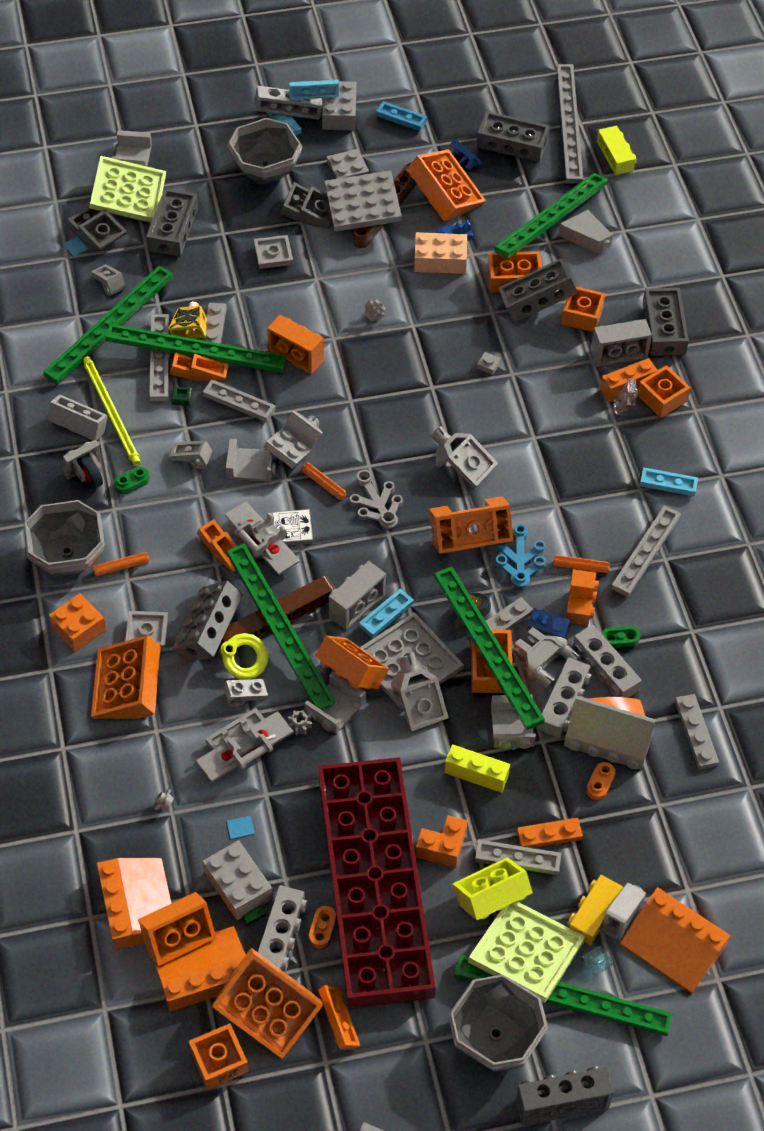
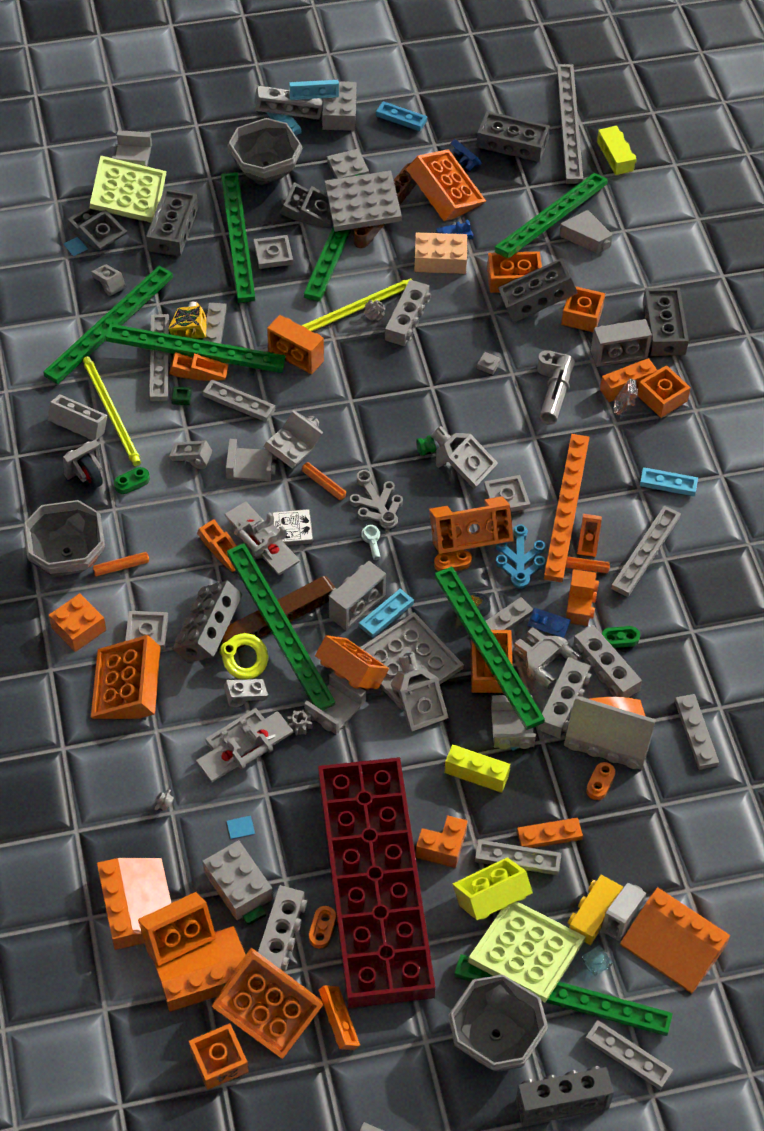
(238, 237): none -> green plate
(326, 264): none -> green plate
(356, 306): none -> neon yellow piece
(371, 535): none -> light aqua plate
(407, 313): none -> light grey brick
(426, 445): none -> green wheel
(453, 559): none -> orange plate
(511, 489): none -> light grey plate
(559, 368): none -> light grey piece
(566, 508): none -> orange plate
(589, 535): none -> orange slope
(629, 1055): none -> light grey plate

